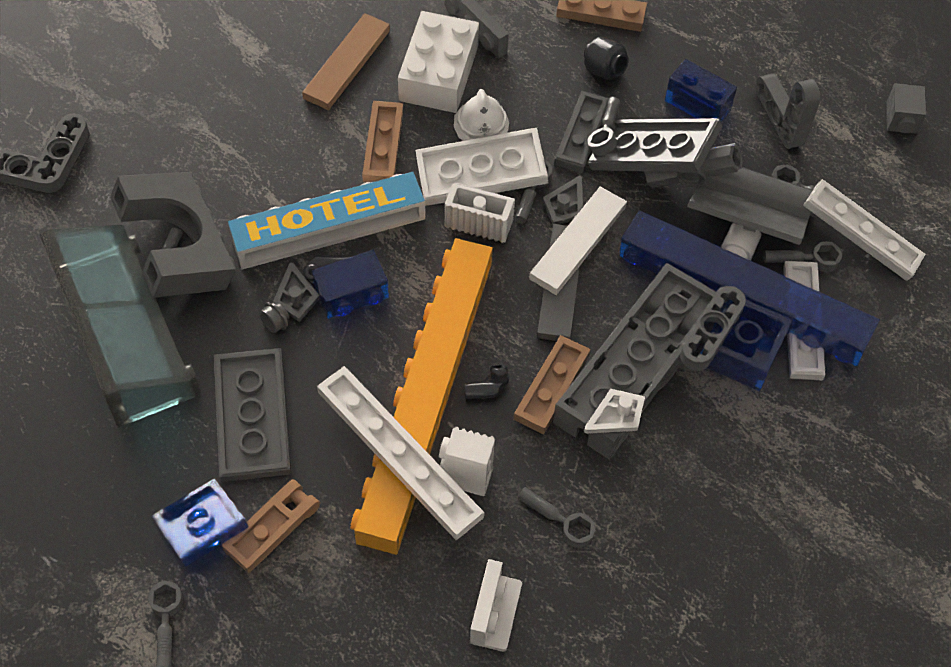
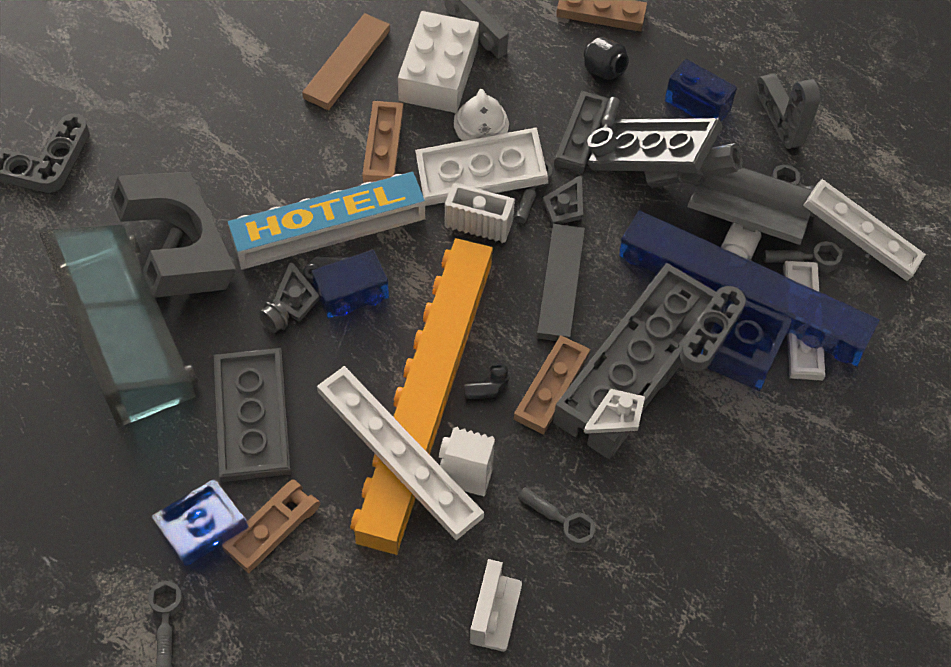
(577, 240): white tile -> none
(906, 108): dark grey brick -> none

